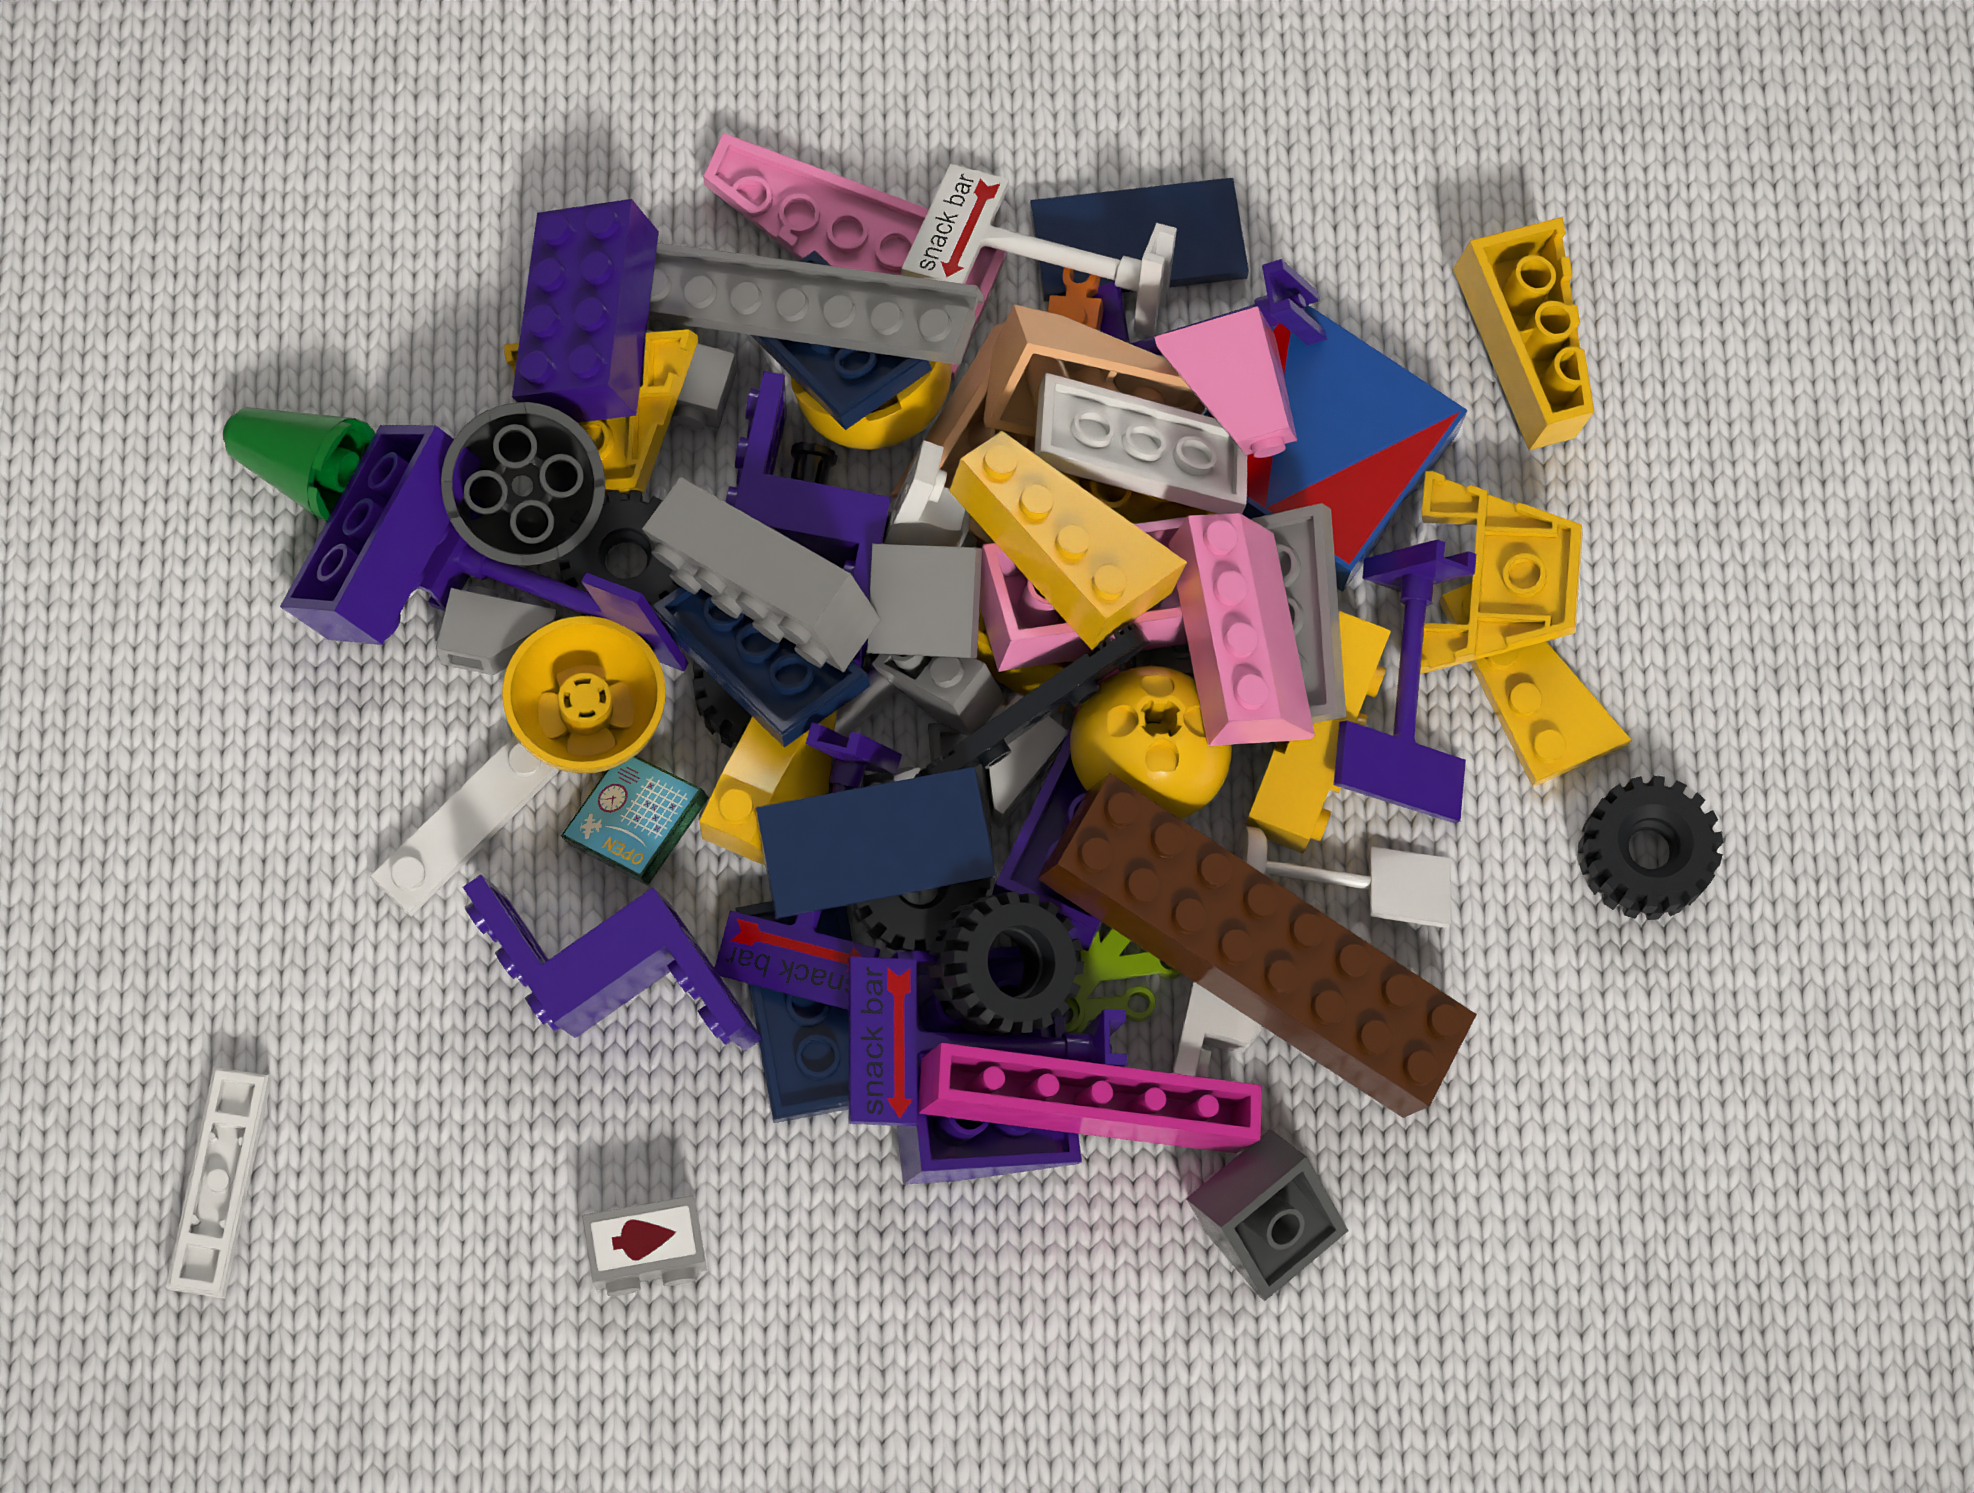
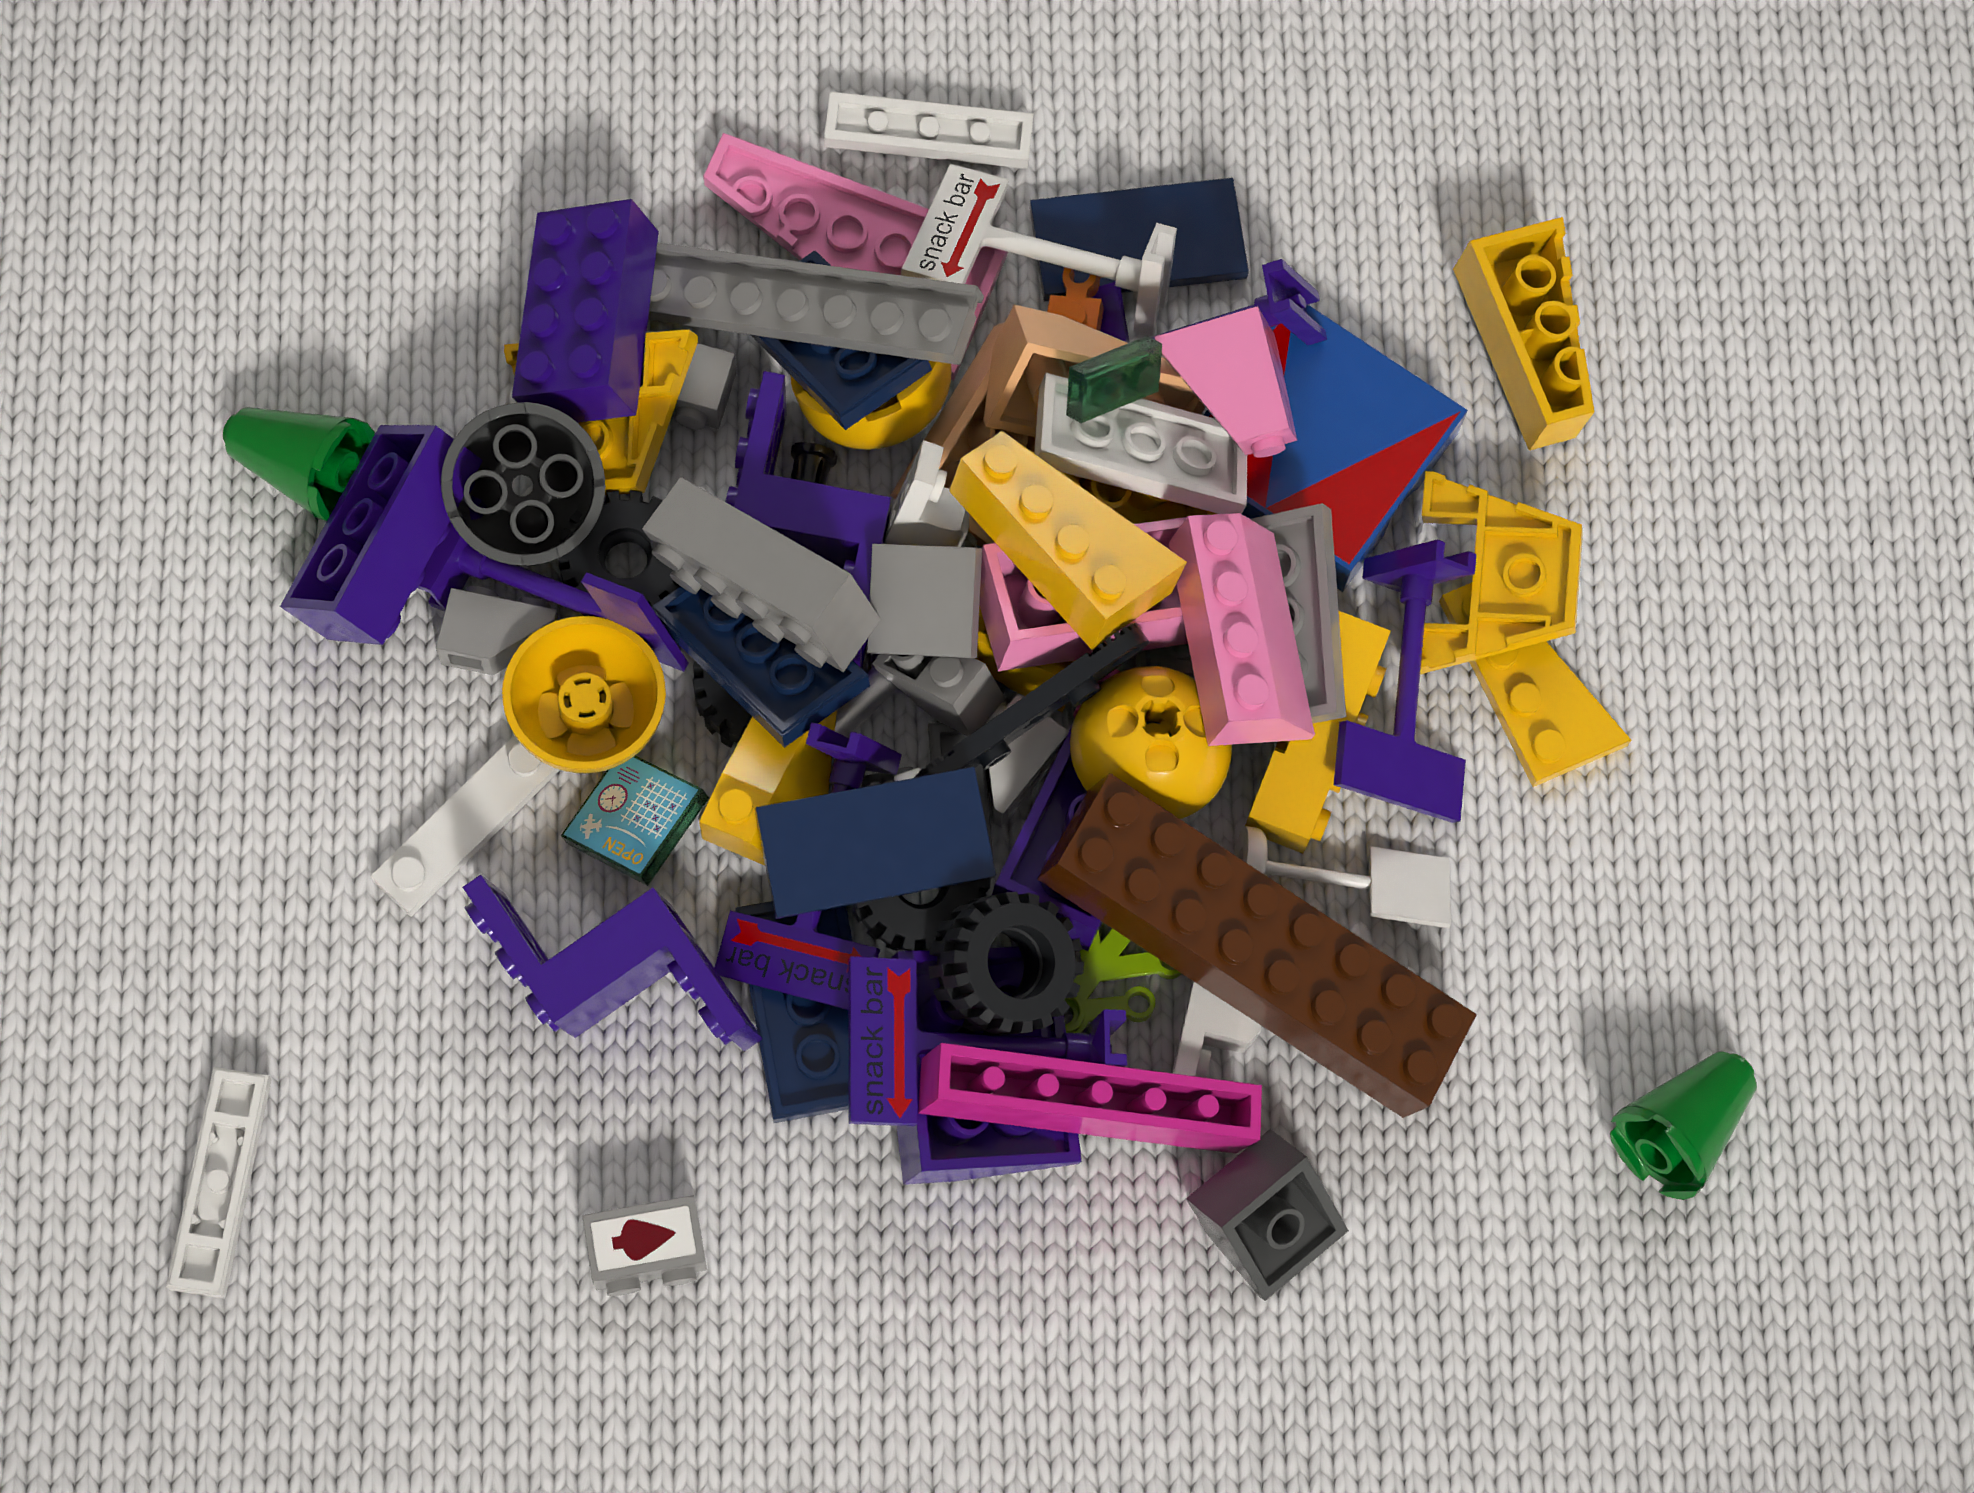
(928, 130): none -> white plate
(1113, 379): none -> clear green plate
(1674, 817): black tyre -> none
(1685, 1124): none -> green cone

